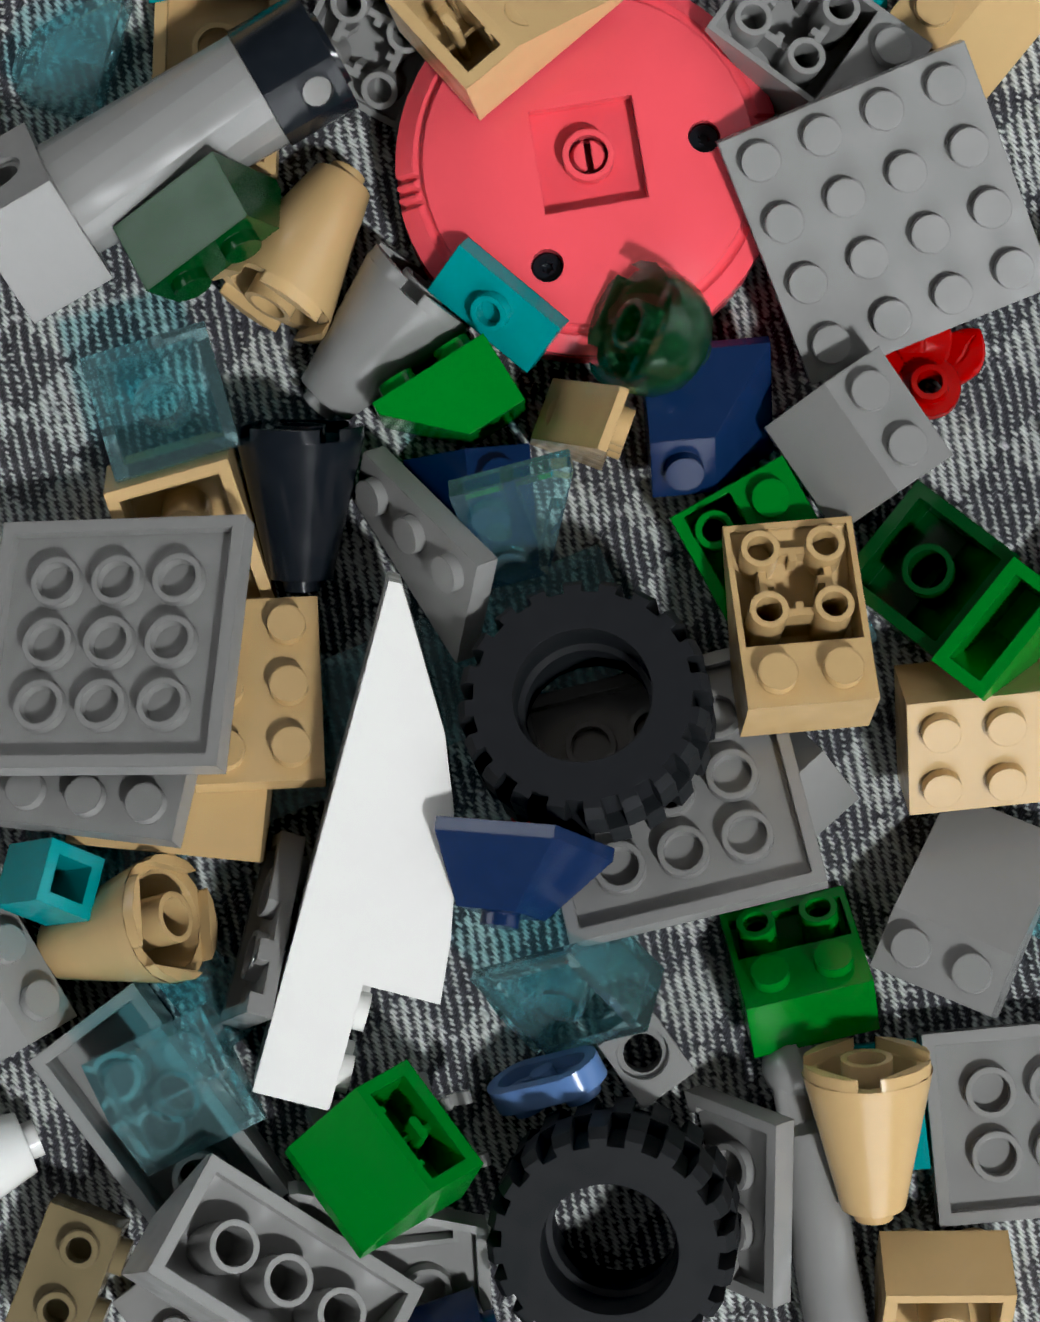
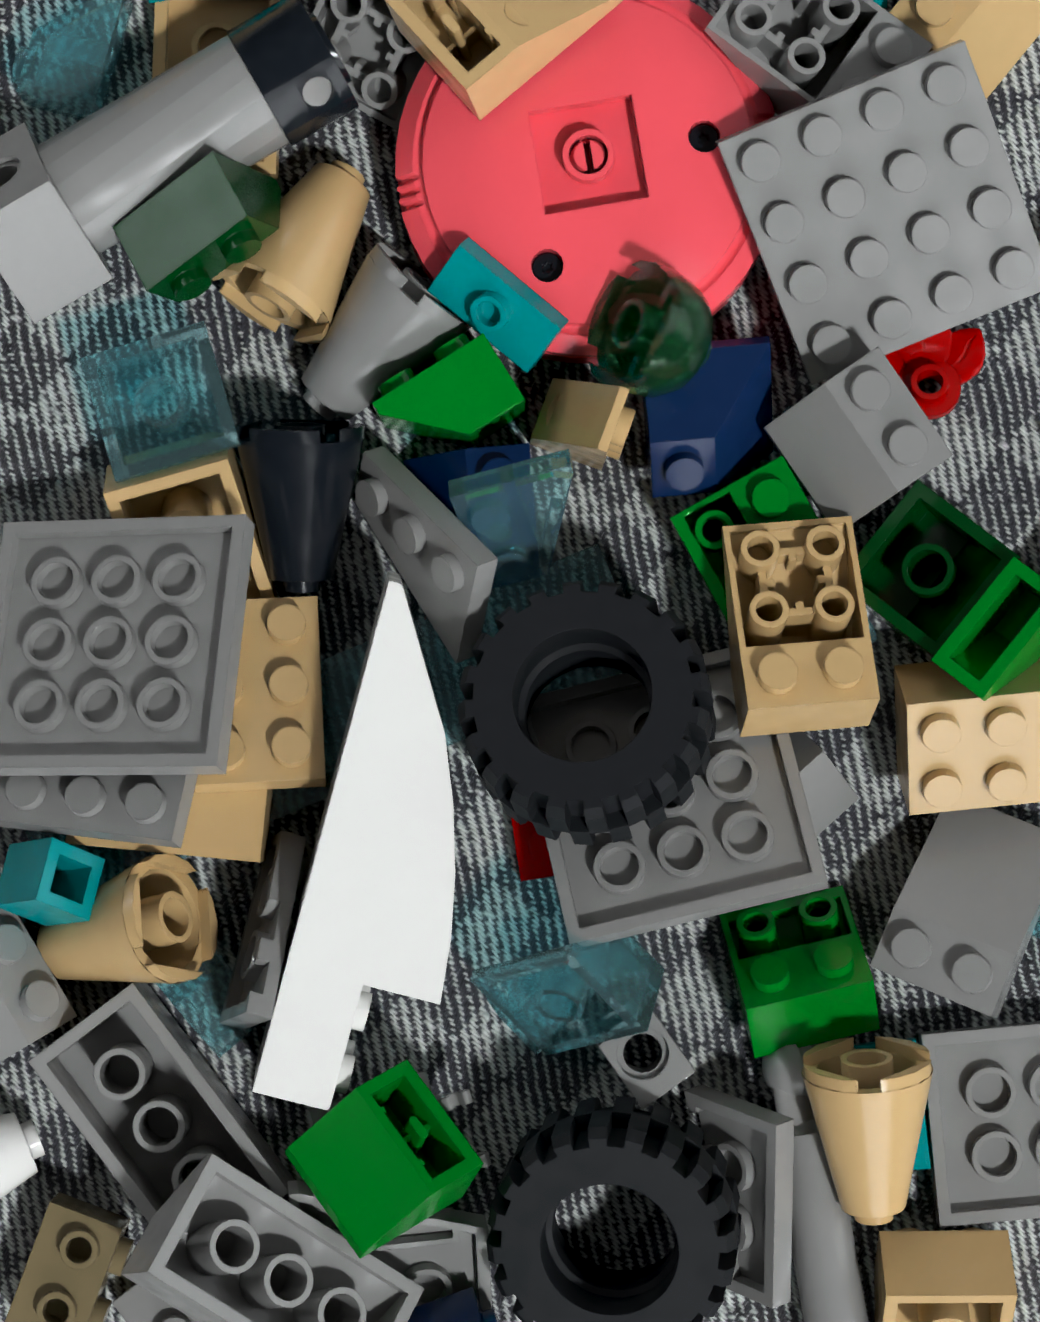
(174, 1089): clear light blue slope -> none
(516, 867): dark blue slope -> none
(547, 1081): medium blue plate -> none

